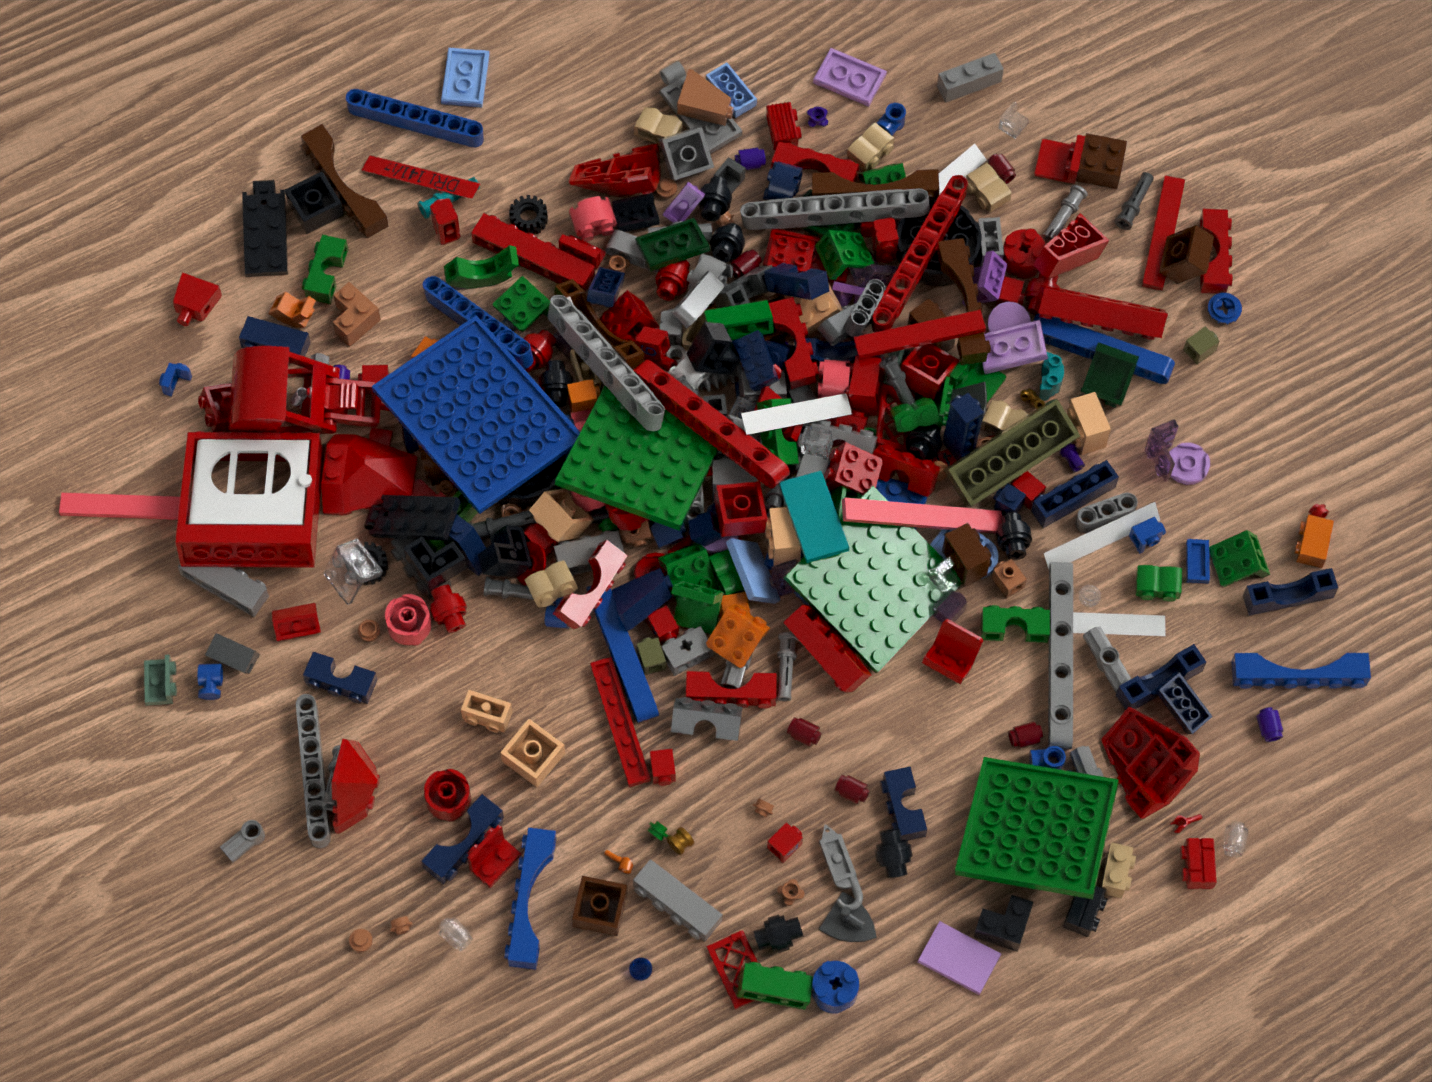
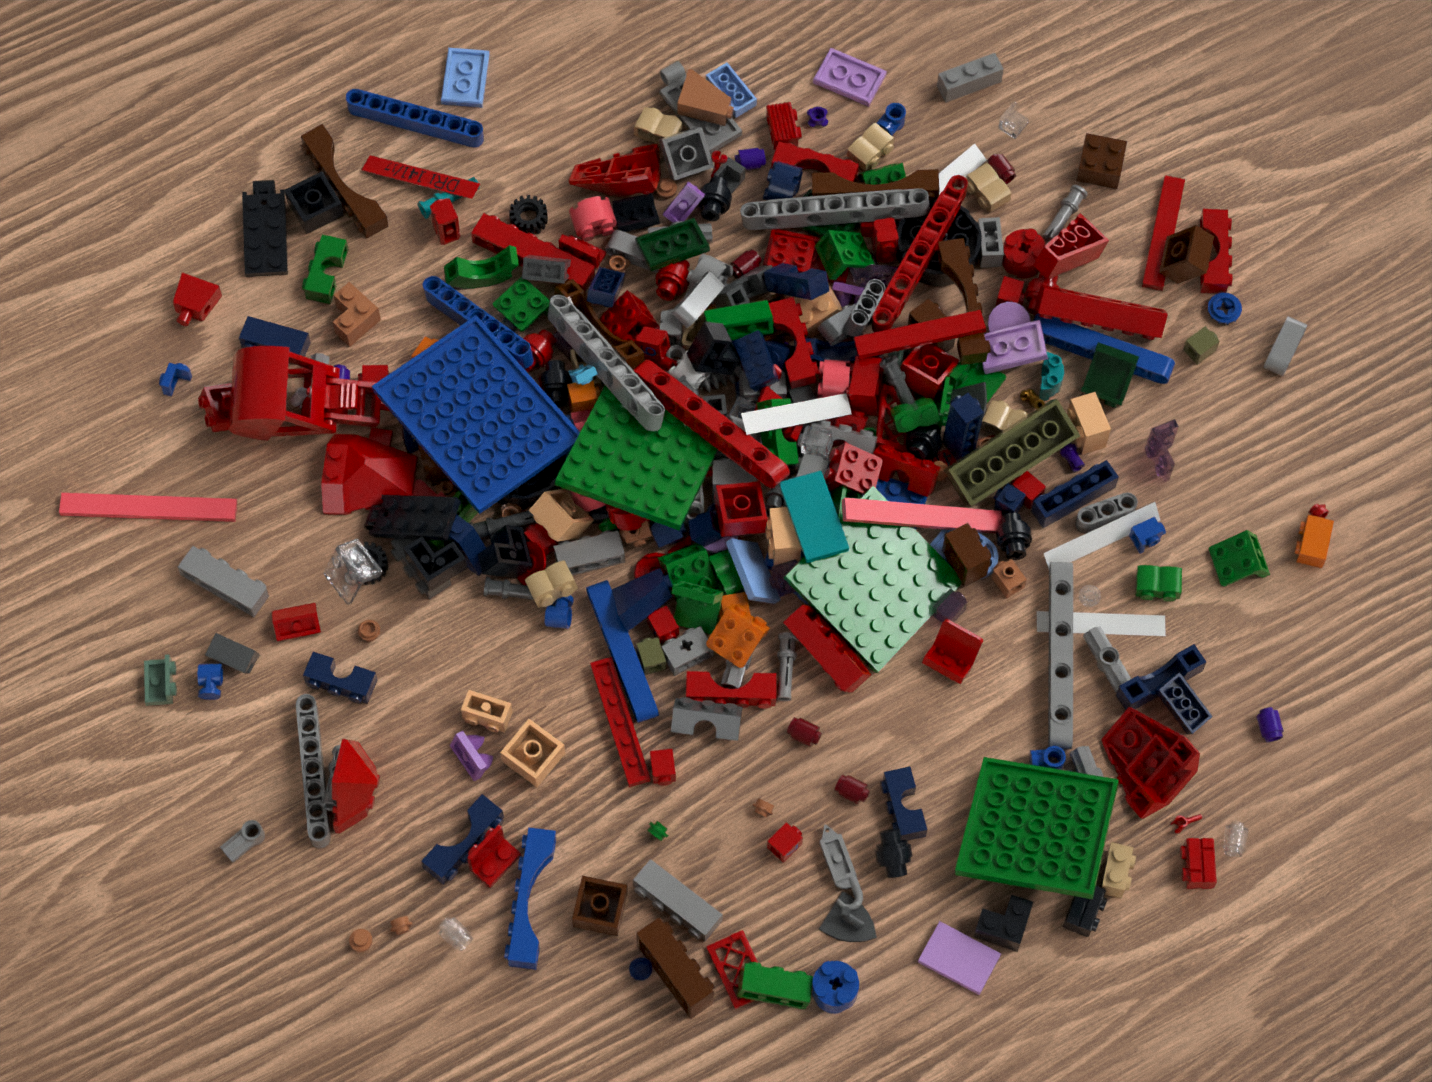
(249, 528): door -> none
(291, 310): orange brick -> none
(398, 623): coral brick -> none
(447, 782): red brick -> none
(448, 608): red piece -> none
(466, 750): none -> medium lavender tile
(545, 269): none -> dark grey hinge
(583, 374): none -> medium azure plate
(605, 563): arch -> none
(625, 862): orange hand -> none
(675, 968): none -> reddish brown brick
(680, 841): pearl gold wheel -> none
(715, 158): none -> red hand
(725, 219): nougat plate -> none
(727, 242): black piece -> none
(778, 933): black piece -> none
(791, 885): nougat plate -> none
(942, 576): clear panel -> none
(989, 278): medium lavender bracket -> none
(1025, 735): dark red brick -> none
(1033, 621): green arch -> none
(1059, 160): red bracket -> none
(1131, 208): dark grey pin -> none
(1190, 463): lavender tile -> none
(1197, 561): blue tile -> none
(1254, 670): blue arch -> none
(1270, 597): dark blue arch -> none
(1285, 346): none -> light grey beam

